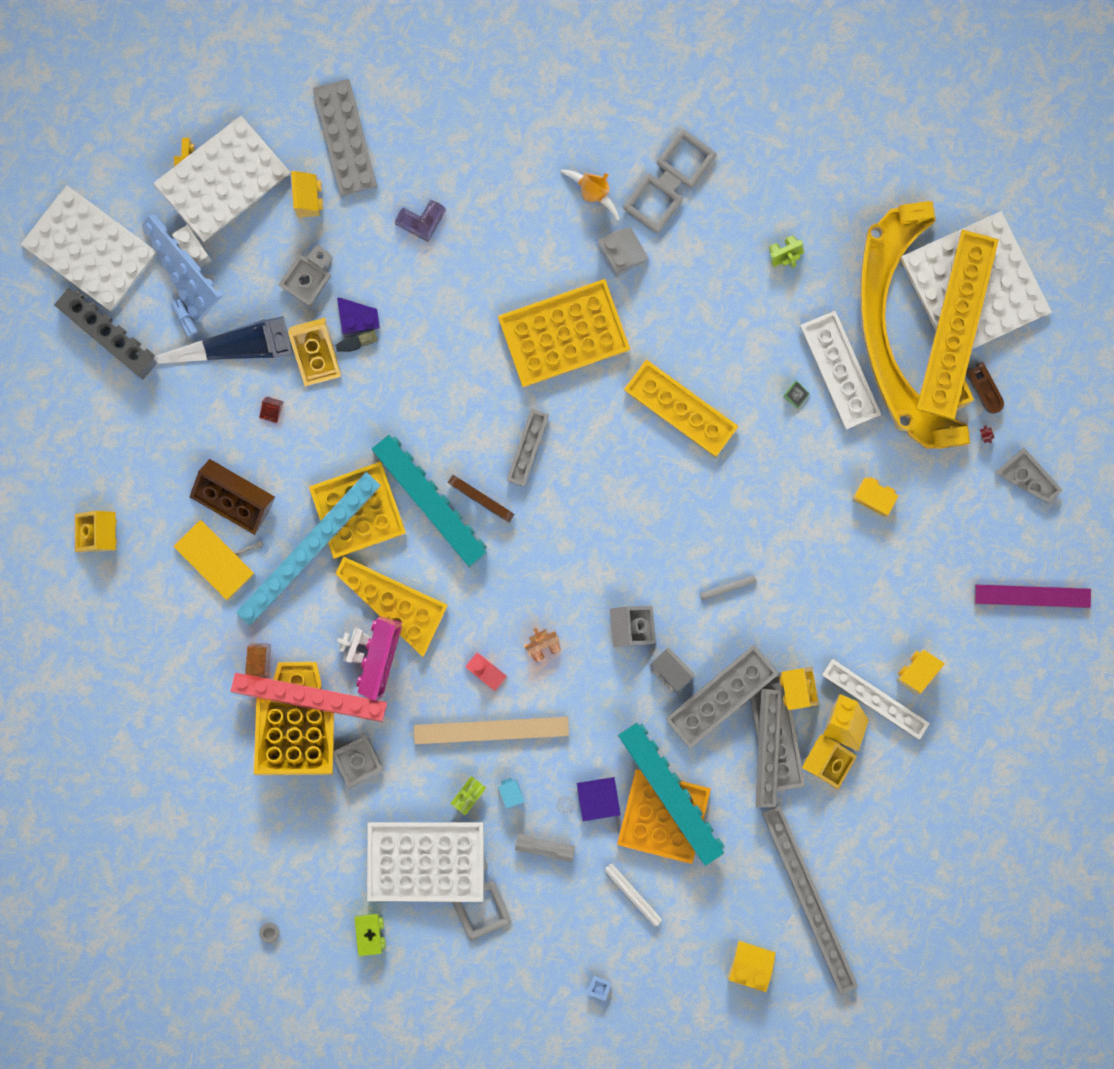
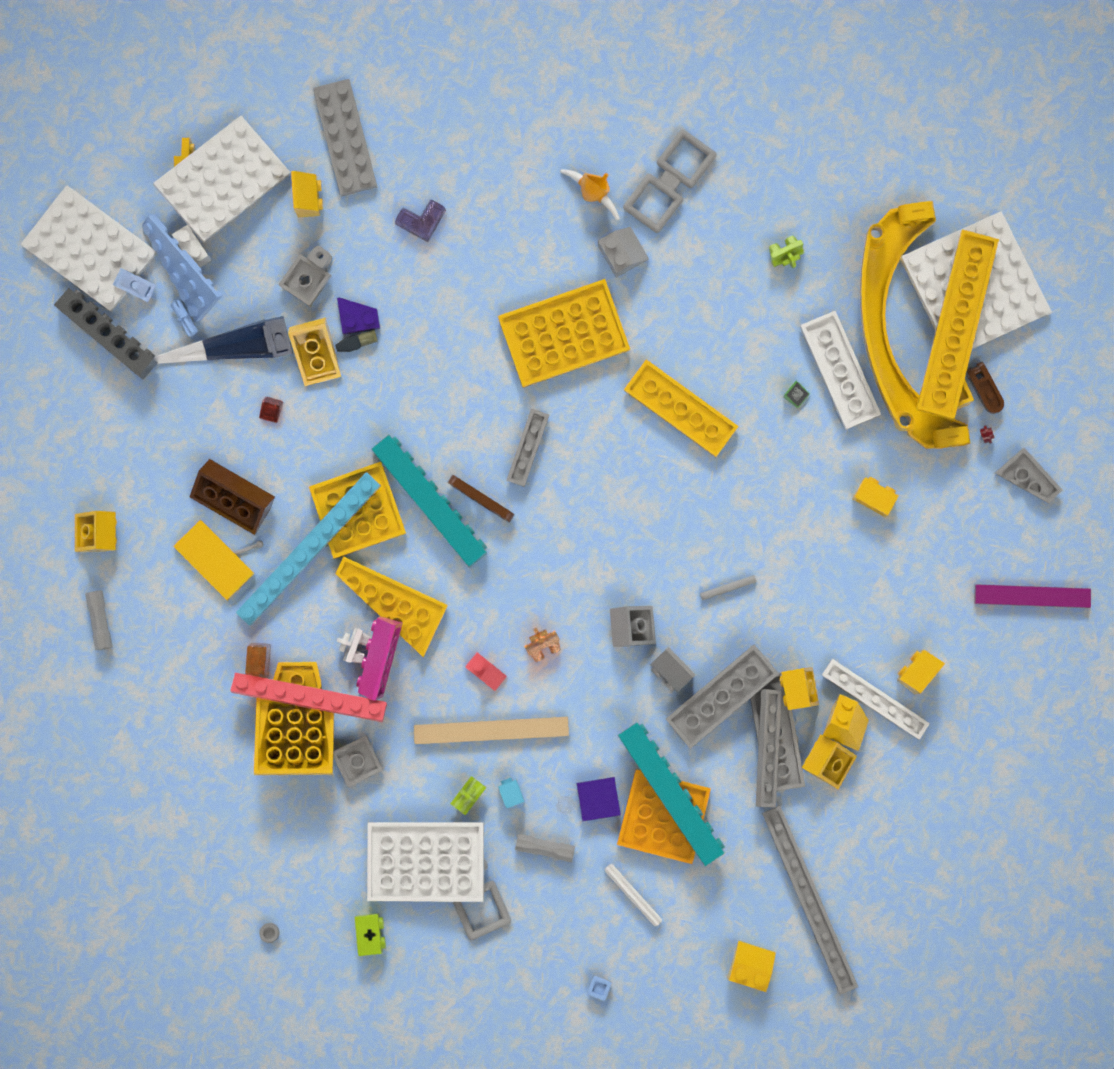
(96, 606): none -> light grey axle
(134, 284): none -> light blue plate

